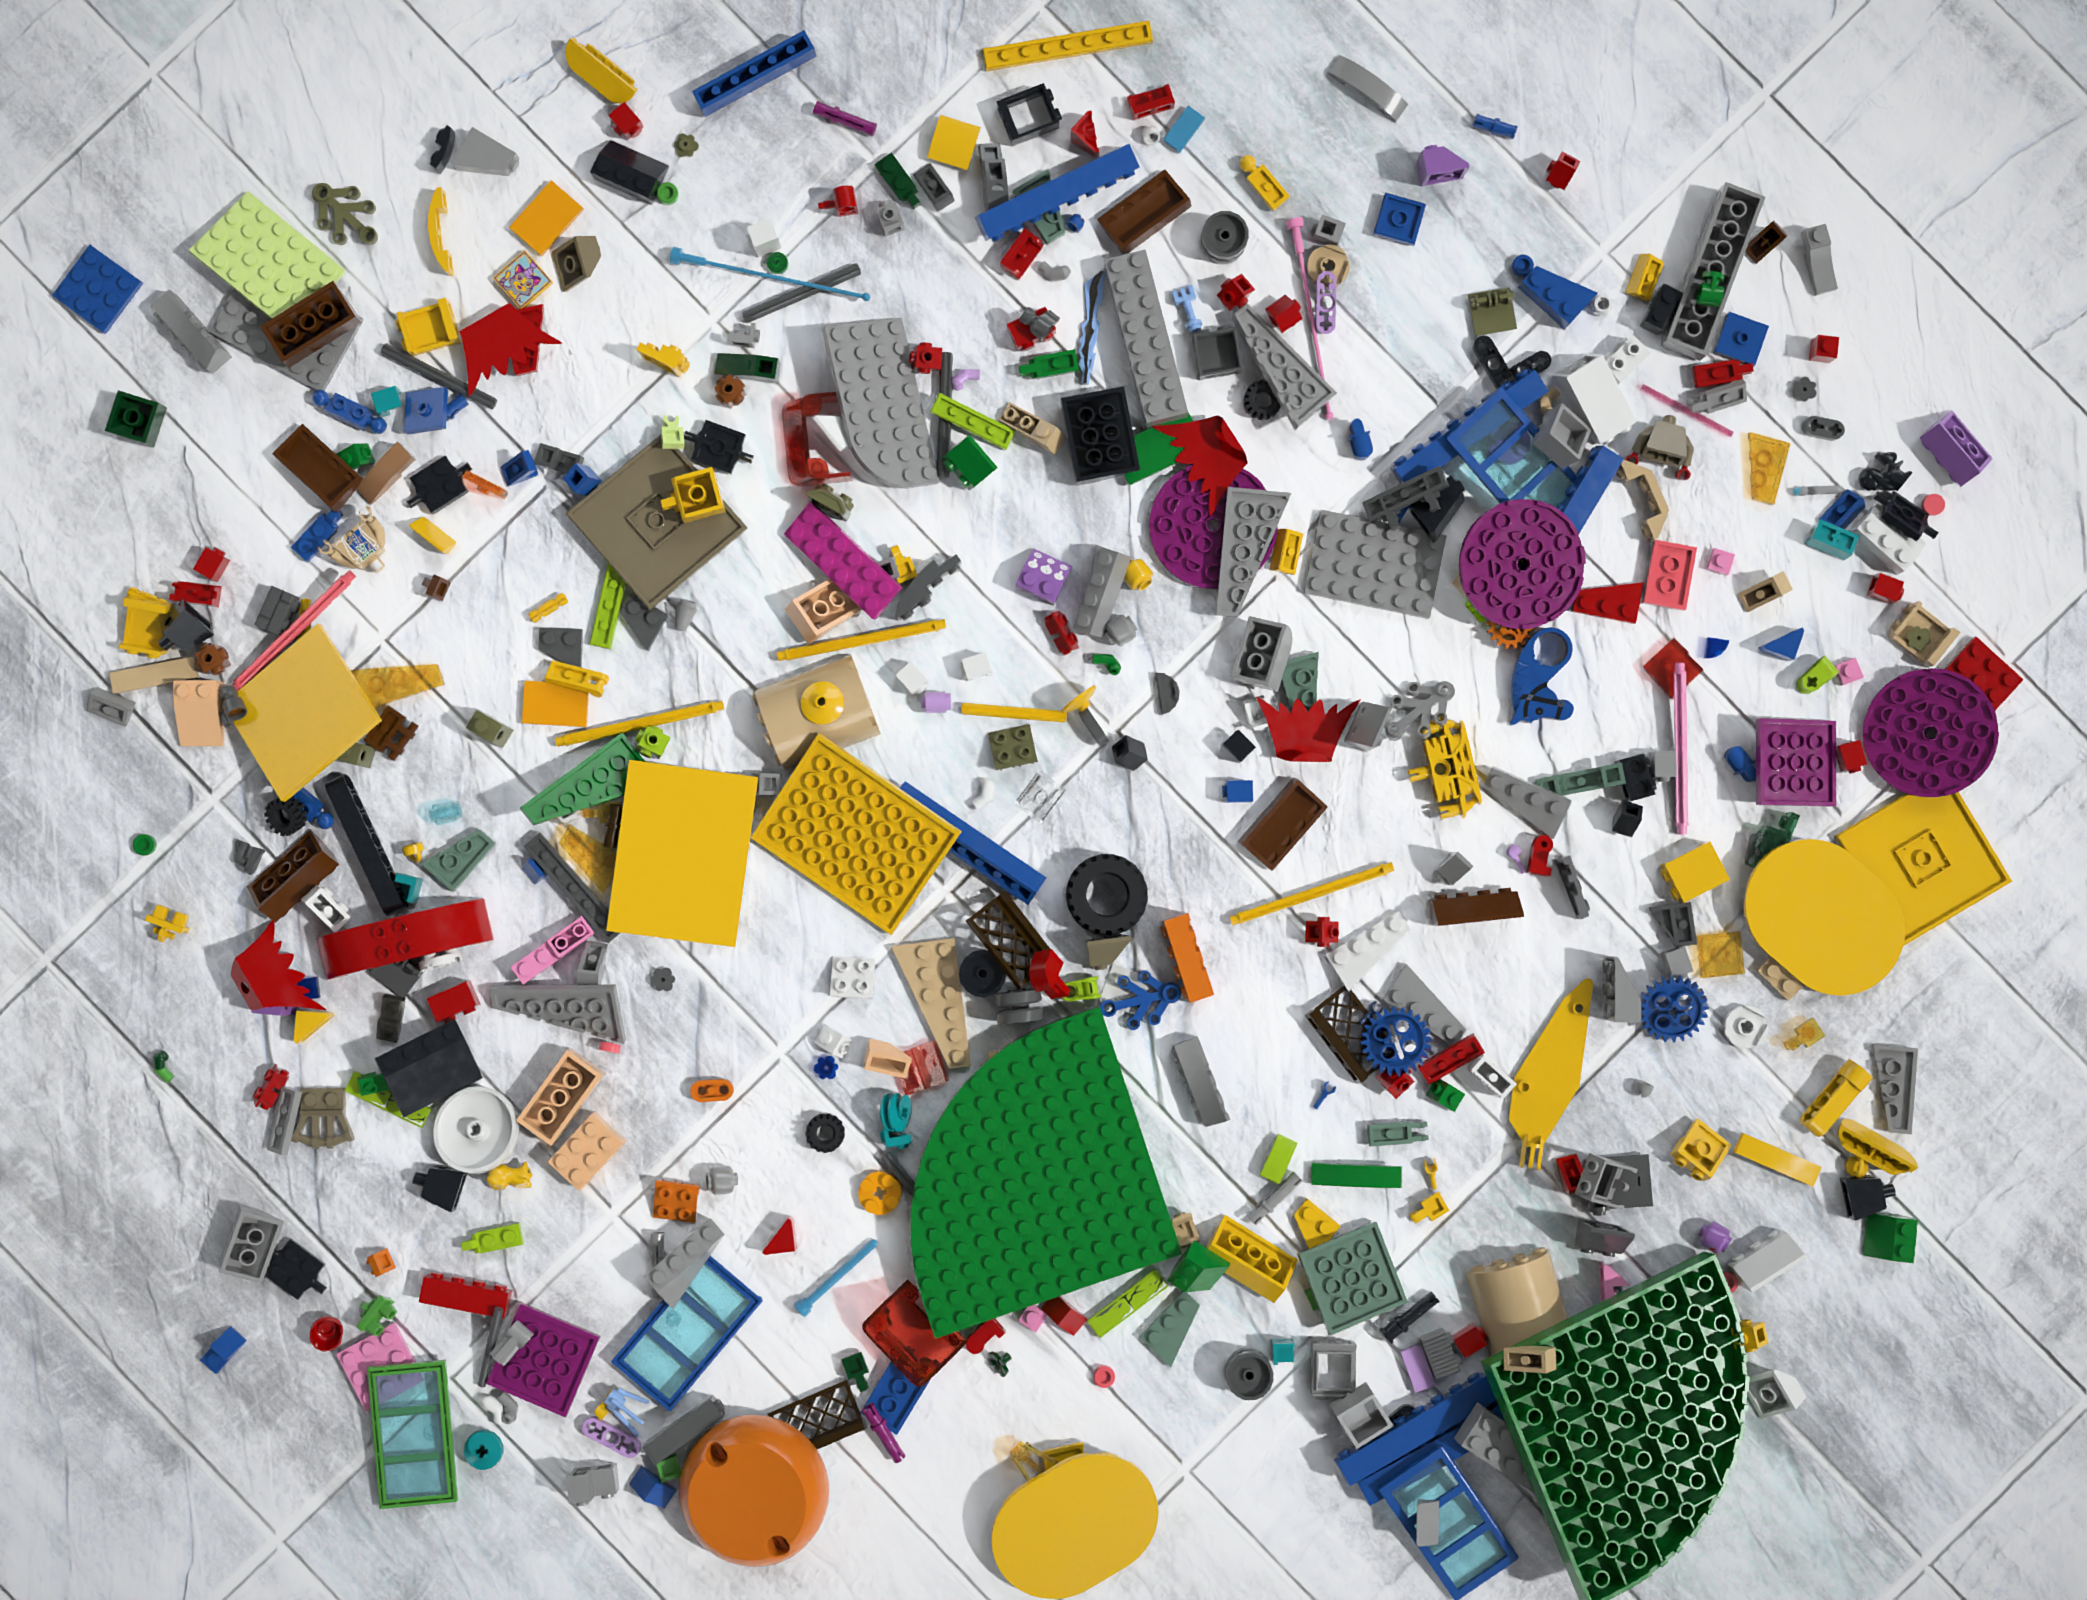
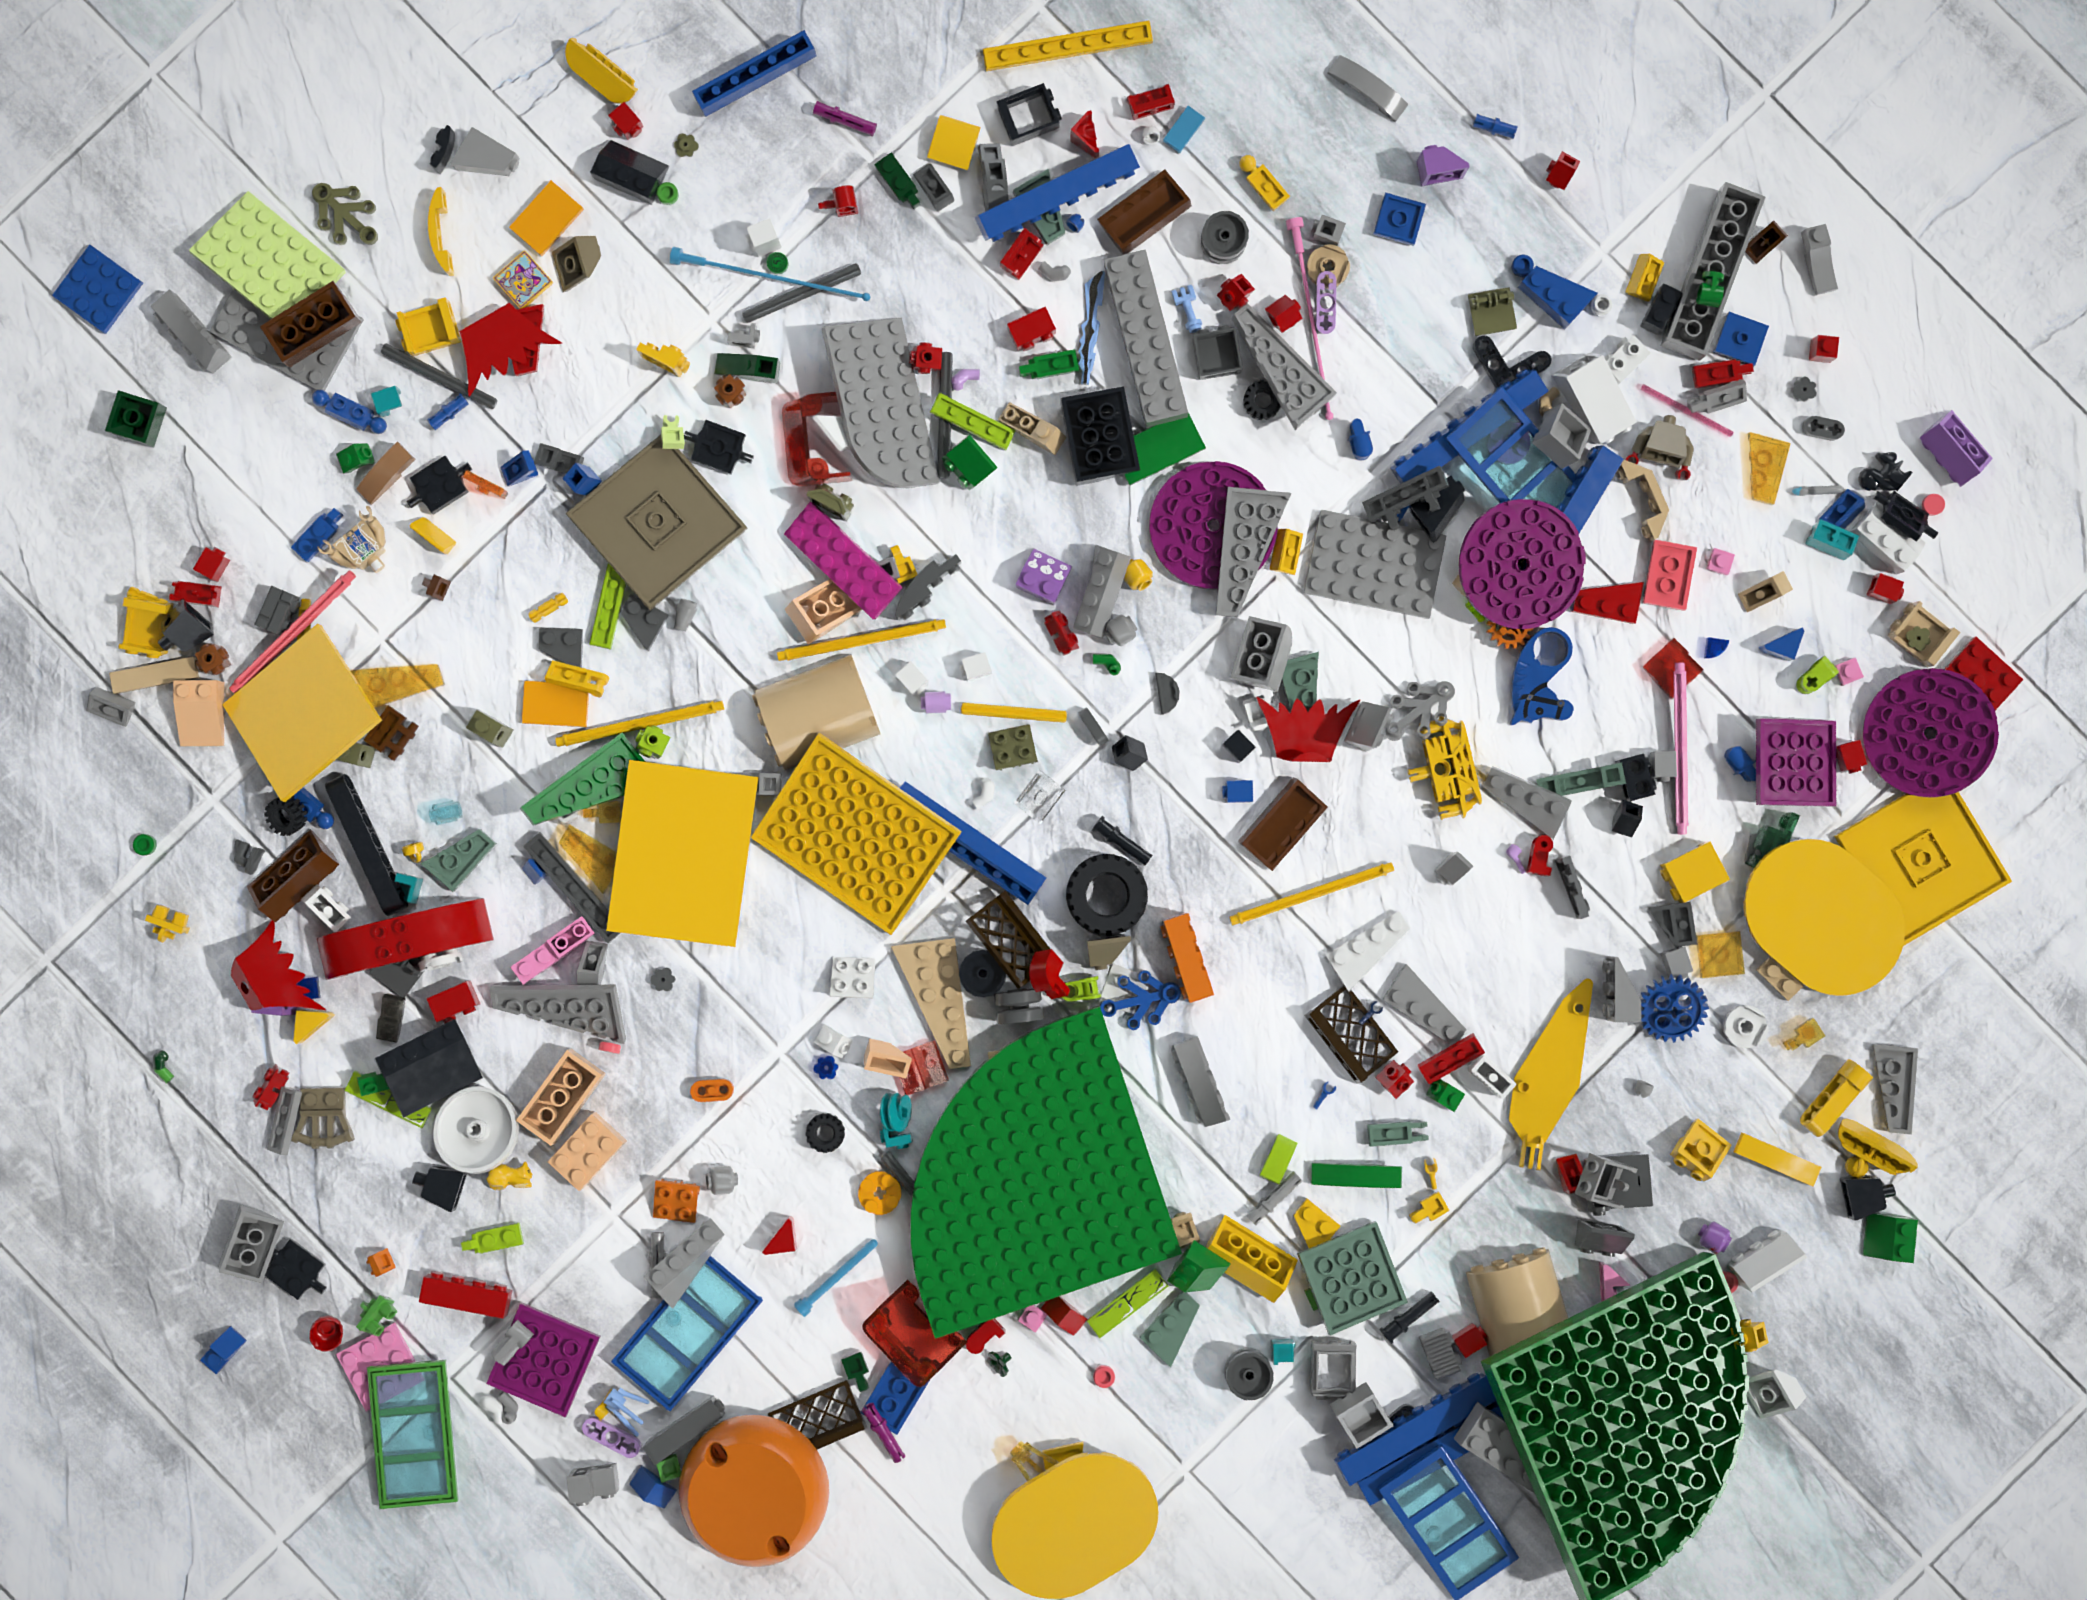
(233, 706): dark grey piece -> none
(318, 467): reddish brown slope -> none
(426, 410): blue plate -> none
(476, 1457): teal piece -> none
(492, 1337): dark grey bar -> none
(613, 826): dark brown pin -> none
(695, 495): yellow hinge -> none
(830, 710): yellow dish -> none
(893, 224): light grey brick -> none
(1039, 325): dark grey piece -> none
(1080, 702): yellow dish -> none
(1114, 835): none -> black pin
(1212, 452): red piece -> none
(1322, 931): red brick -> none
(1414, 1035): blue gear -> none
(1417, 1368): lavender tile -> none
(1427, 1522): light grey slope -> none
(1476, 907): reddish brown slope -> none
(1530, 1359): tan slope -> none

